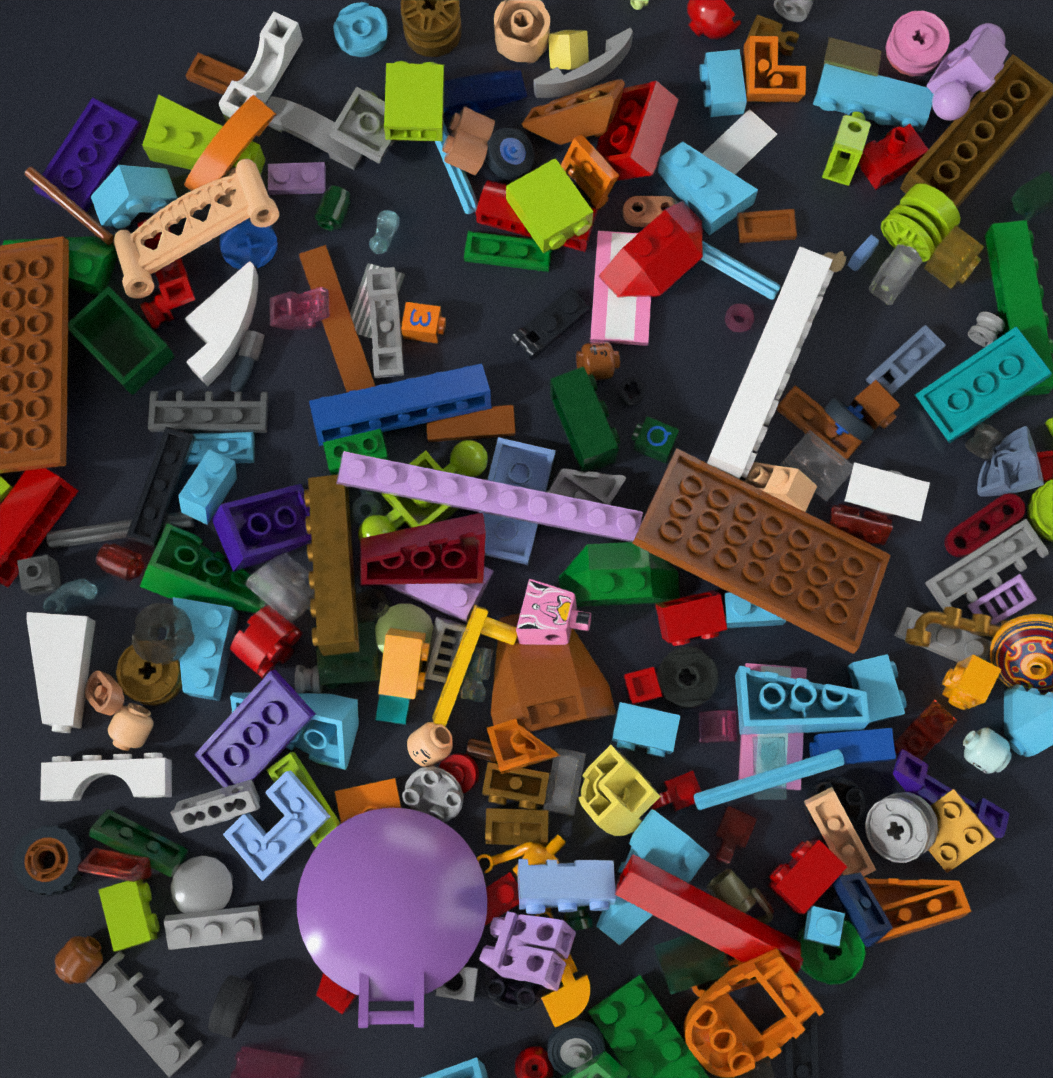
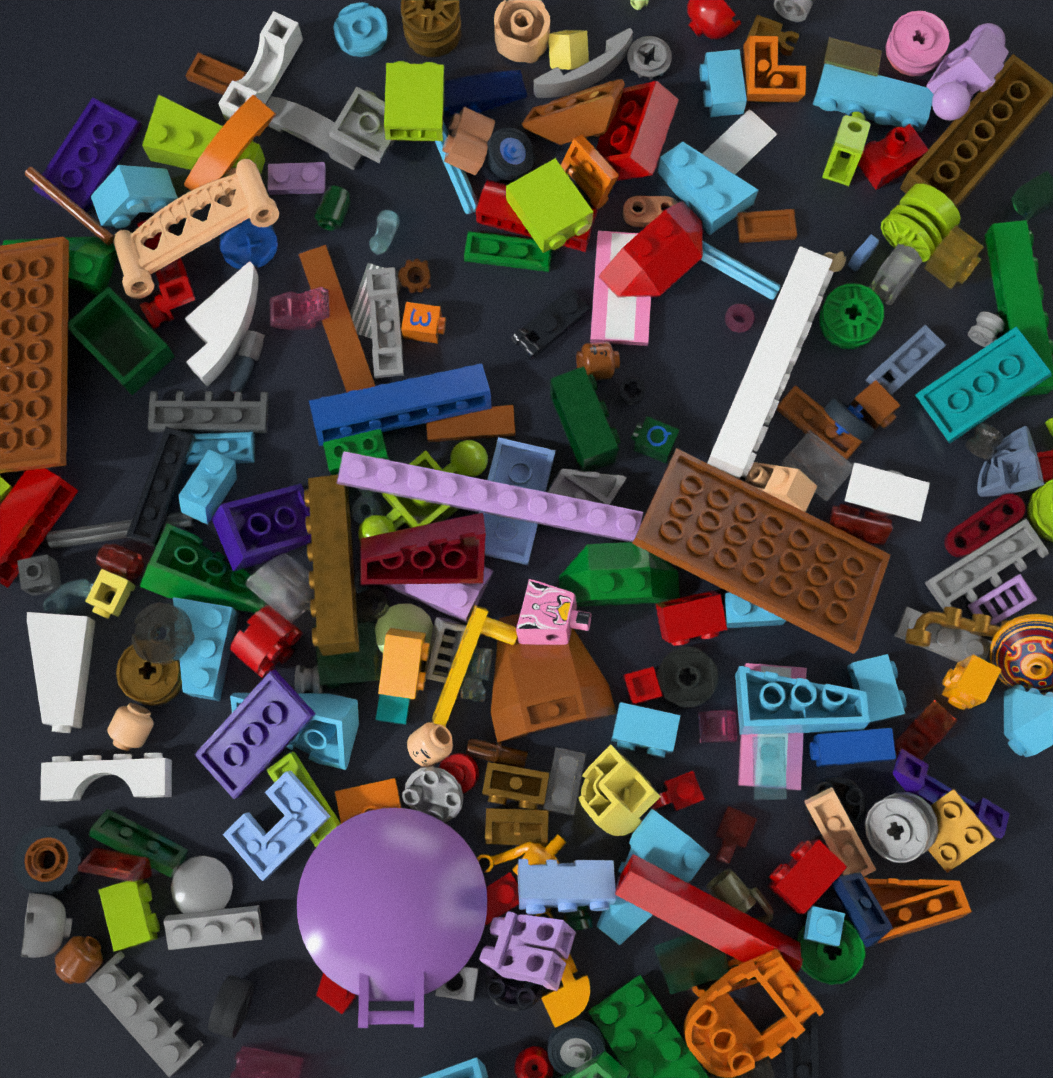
(44, 926): none -> light grey cylinder
(104, 586): none -> light yellow brick
(104, 693): nougat plate -> none
(216, 806): light grey piece -> none
(412, 269): none -> reddish brown animal
(517, 747): orange slope -> none
(644, 47): none -> light grey gear
(769, 779): medium azure axle -> none
(835, 318): none -> green wheel
(987, 750): light aqua head -> none

